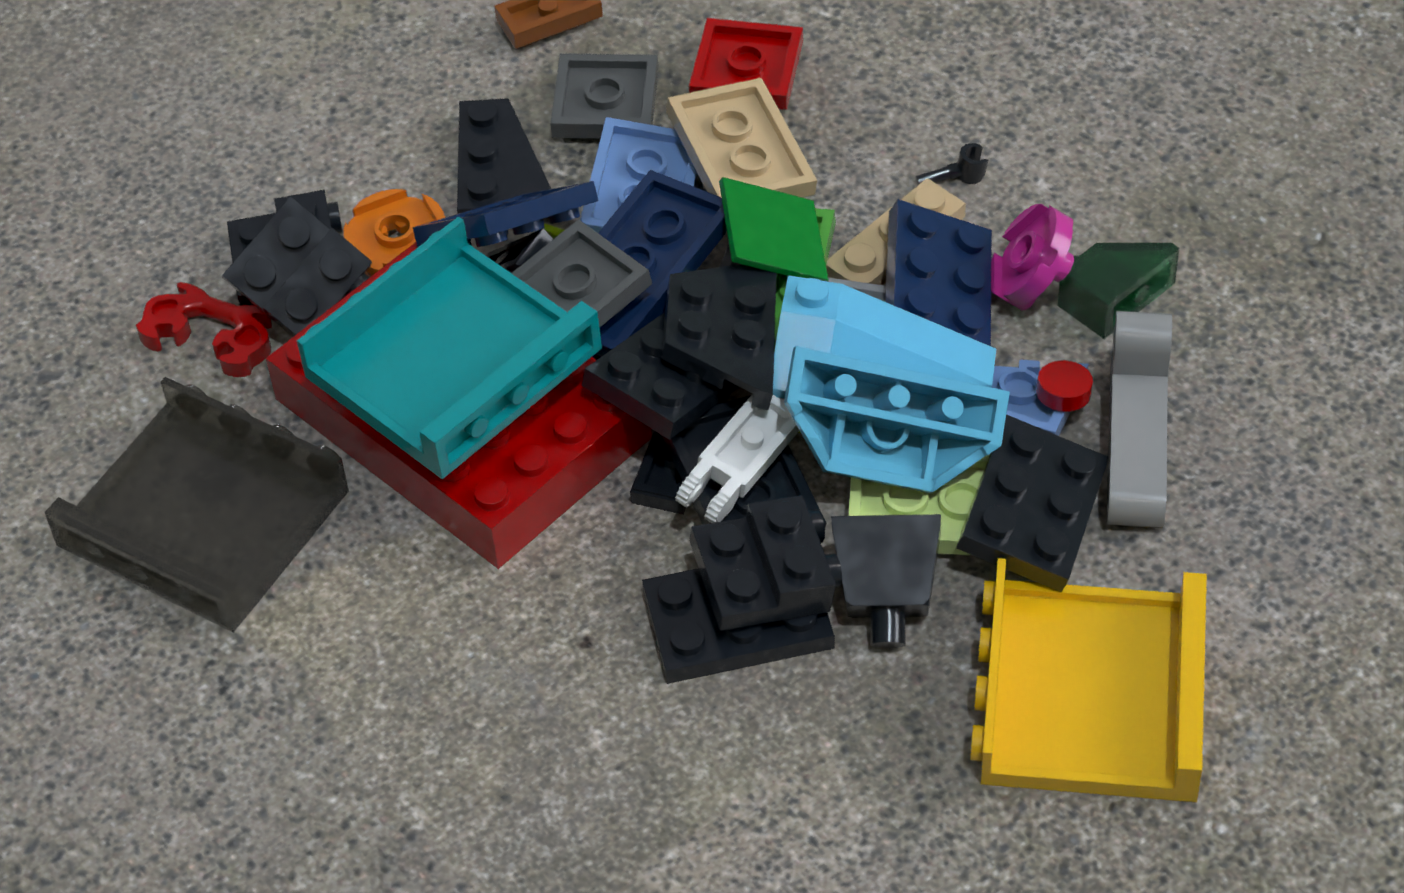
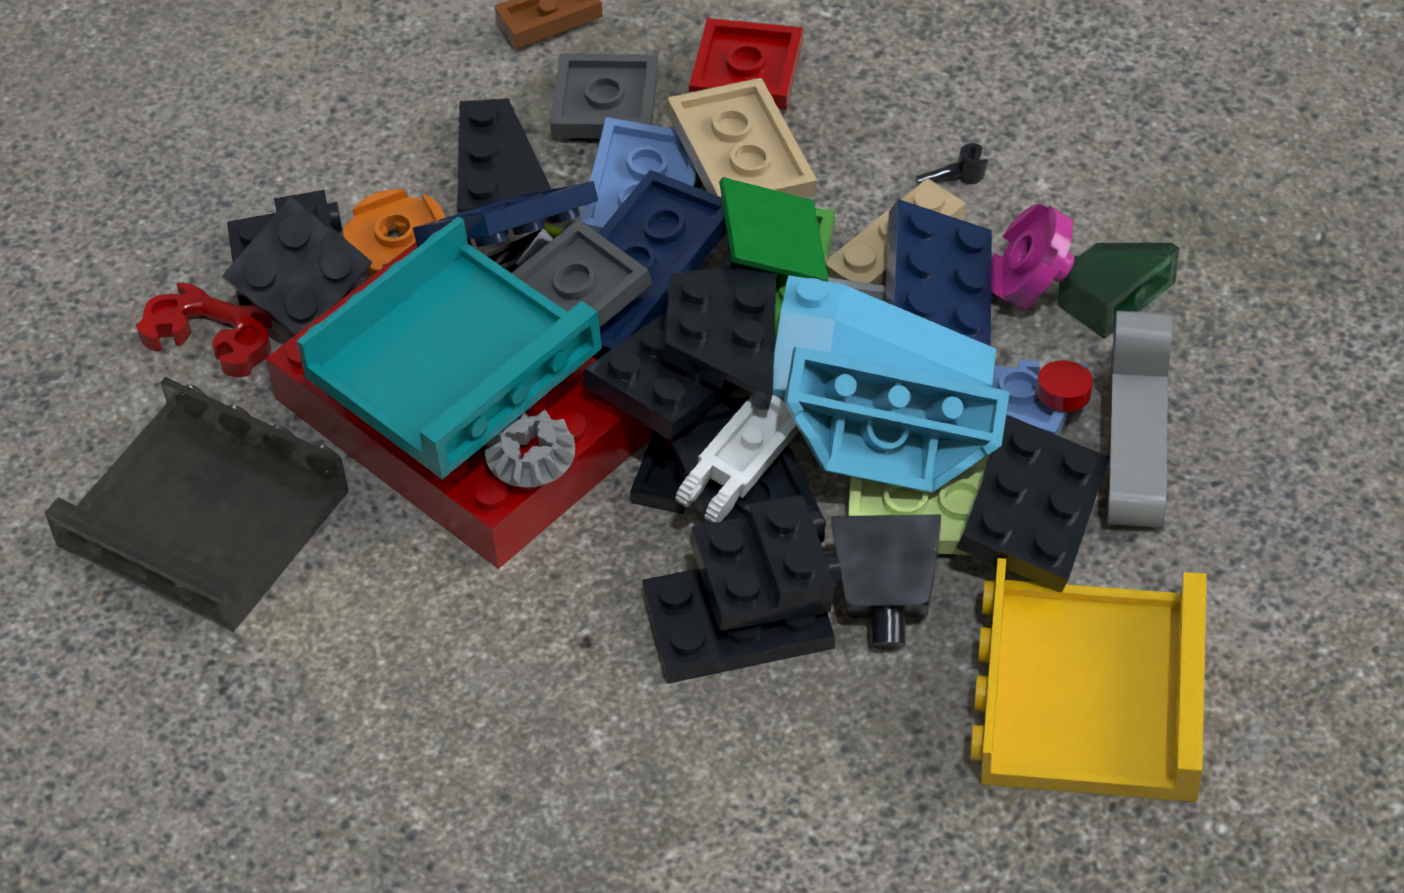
(541, 463): none -> light grey gear

